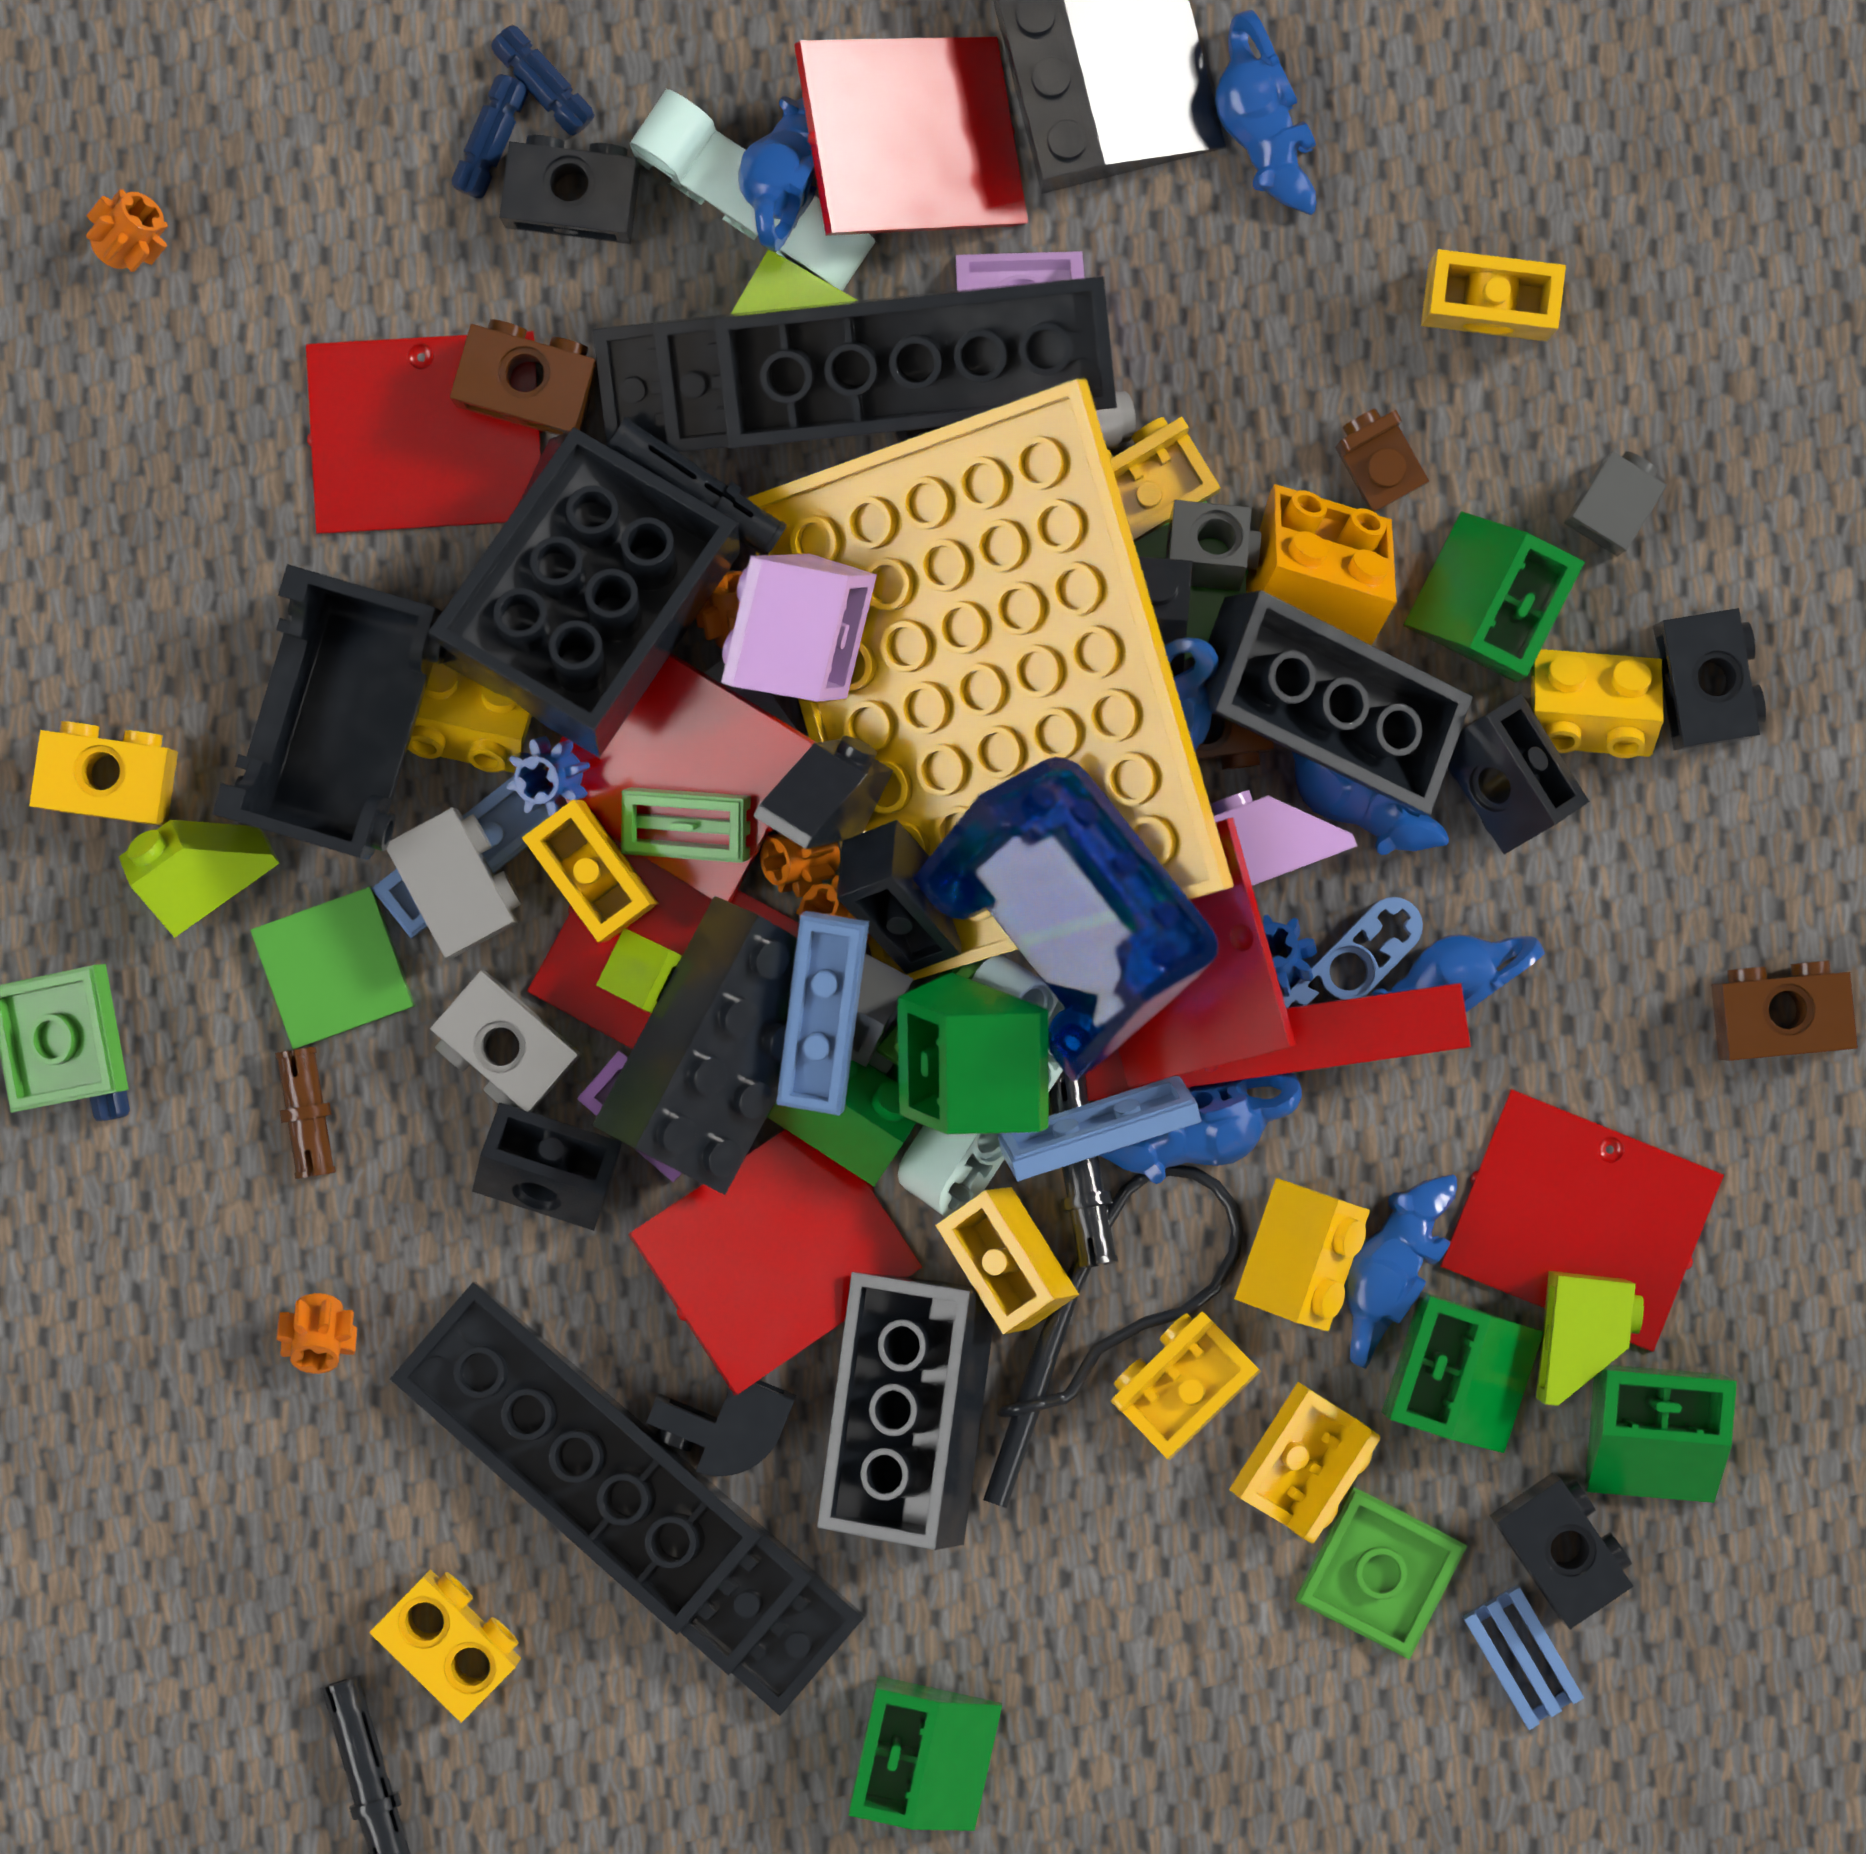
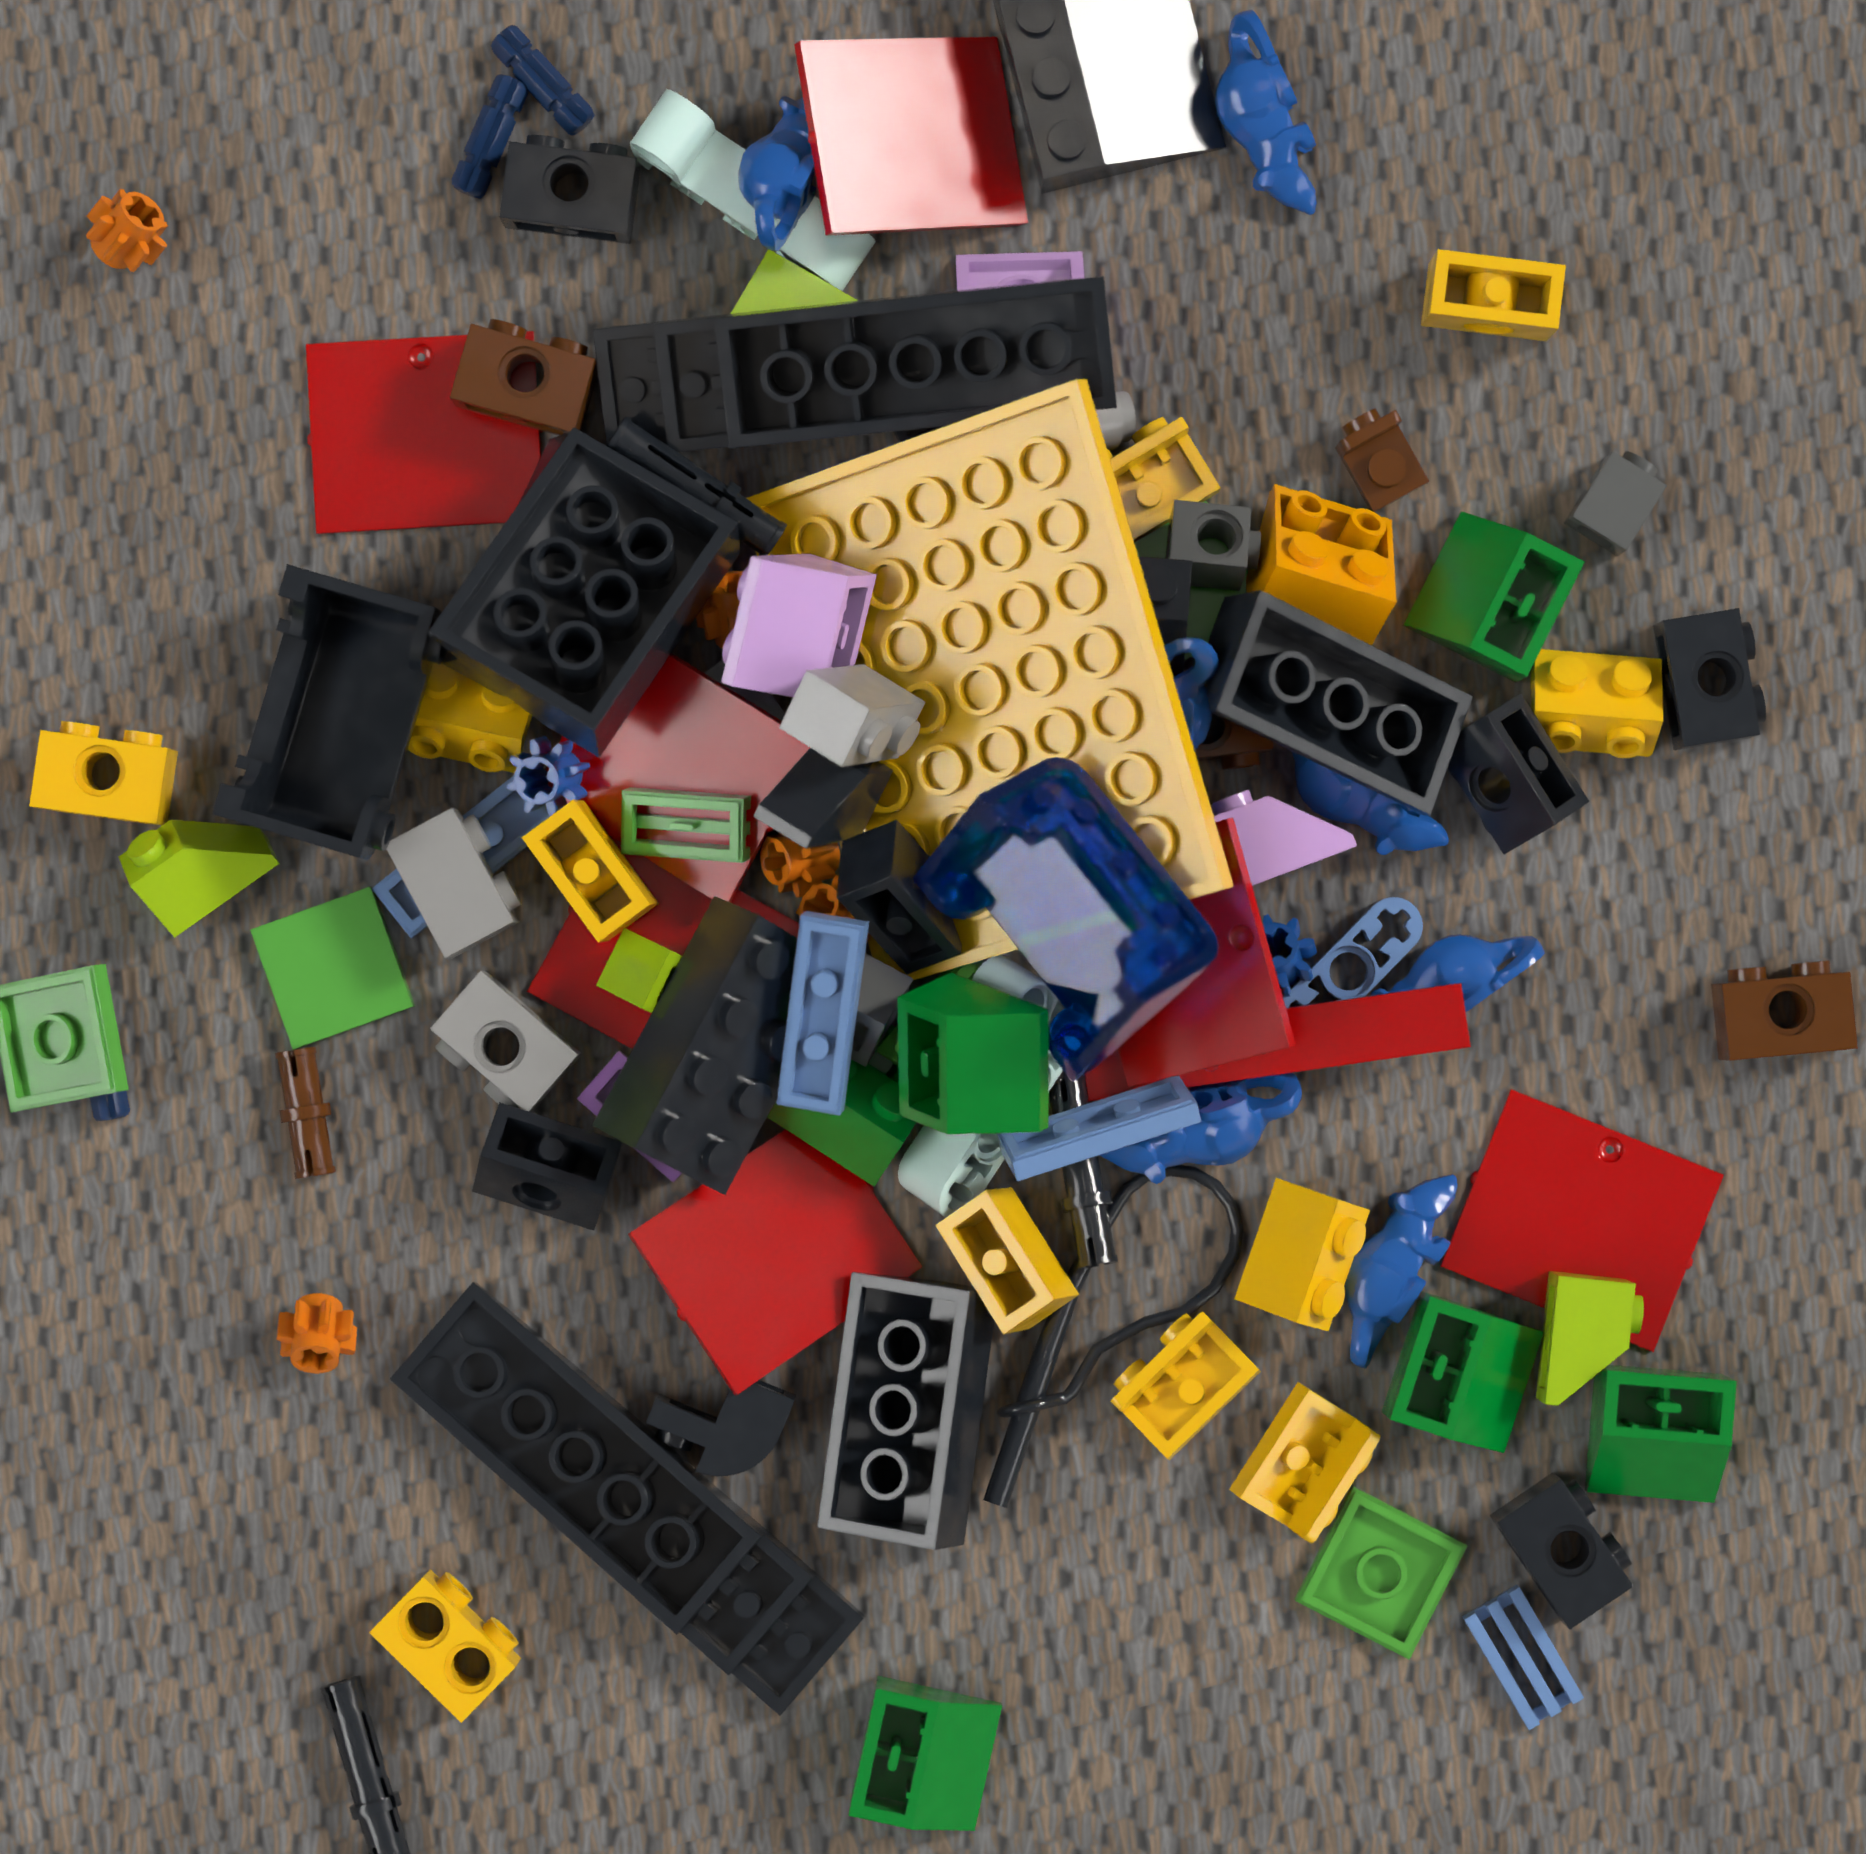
(853, 715): none -> light grey brick

